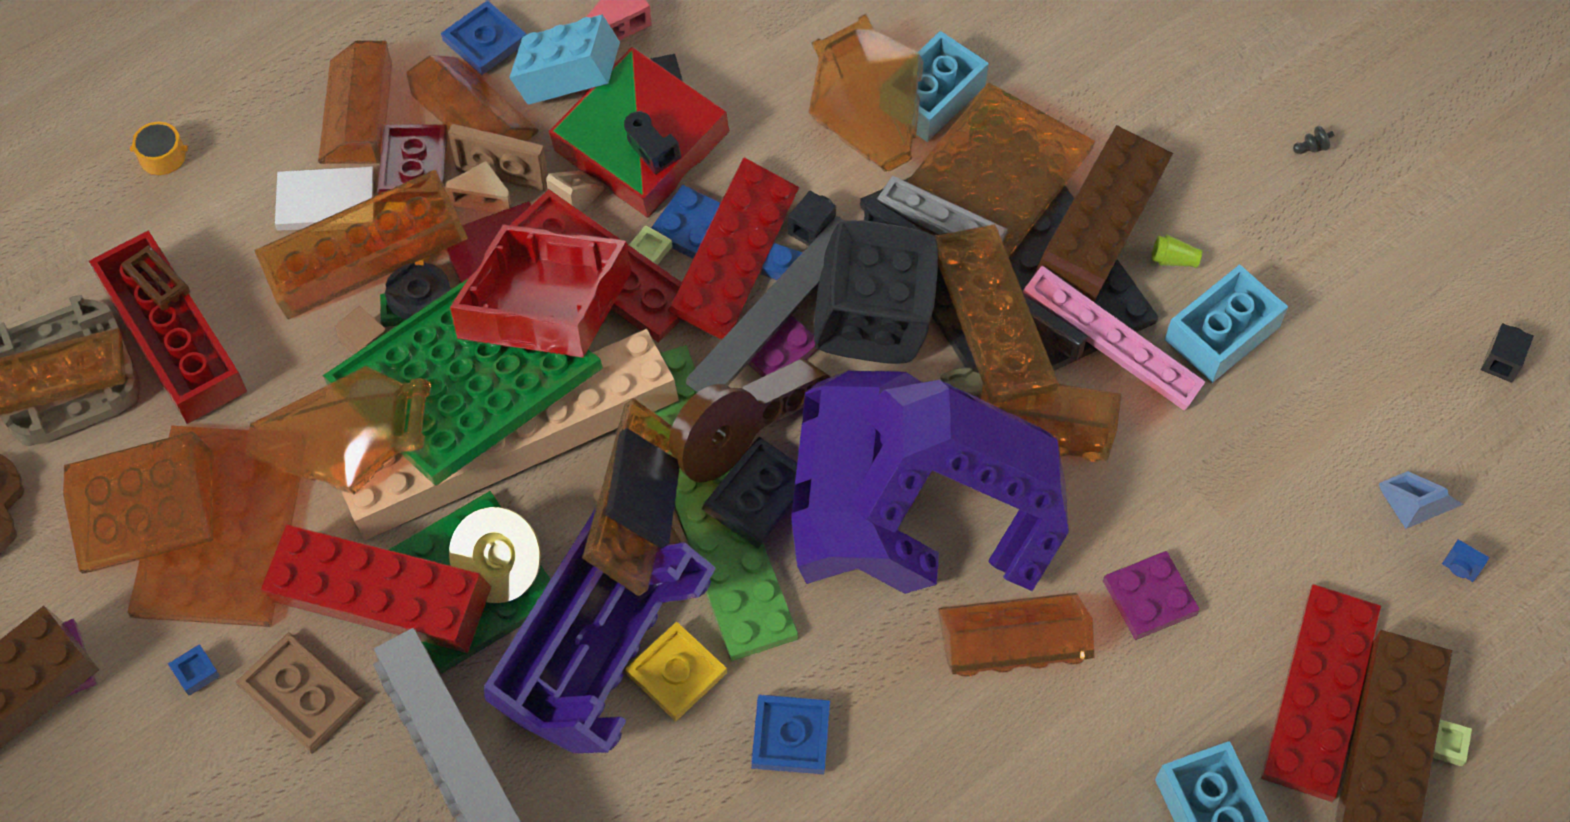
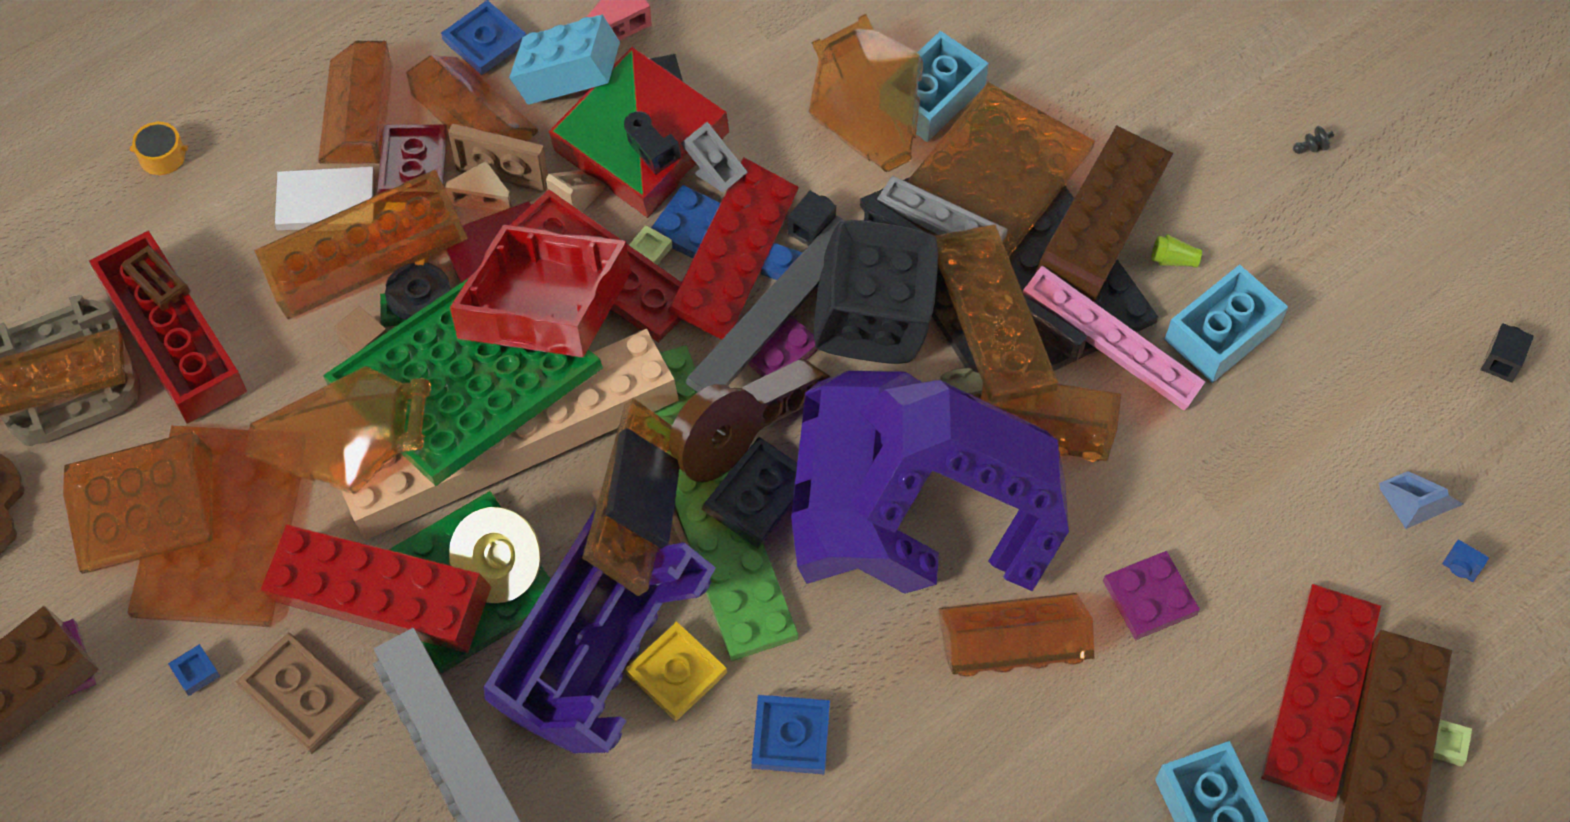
(715, 159): none -> light grey slope

